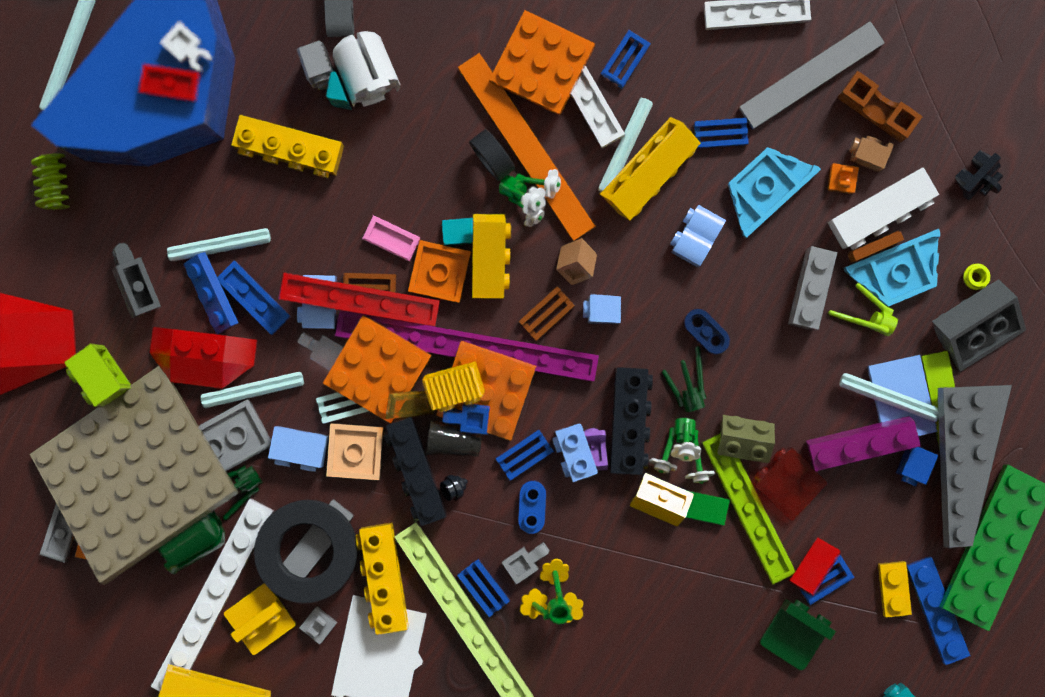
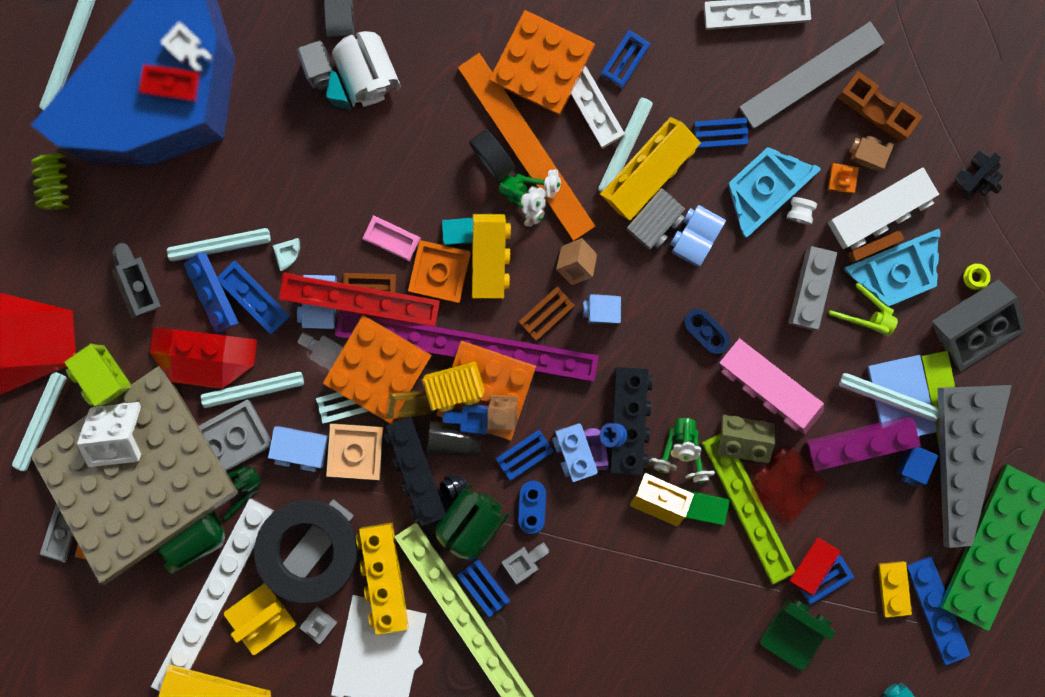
(39, 421): none -> light aqua axle
(108, 435): none -> white bracket
(287, 145): yellow brick -> none
(287, 253): none -> light aqua tile
(470, 524): none -> dark green cylinder
(503, 412): none -> medium nougat brick
(558, 609): yellow plant -> none
(621, 435): none -> blue bush
(656, 219): none -> light grey brick
(692, 397): dark green plant -> none
(772, 386): none -> bright pink wedge
(801, 210): none -> white wheel

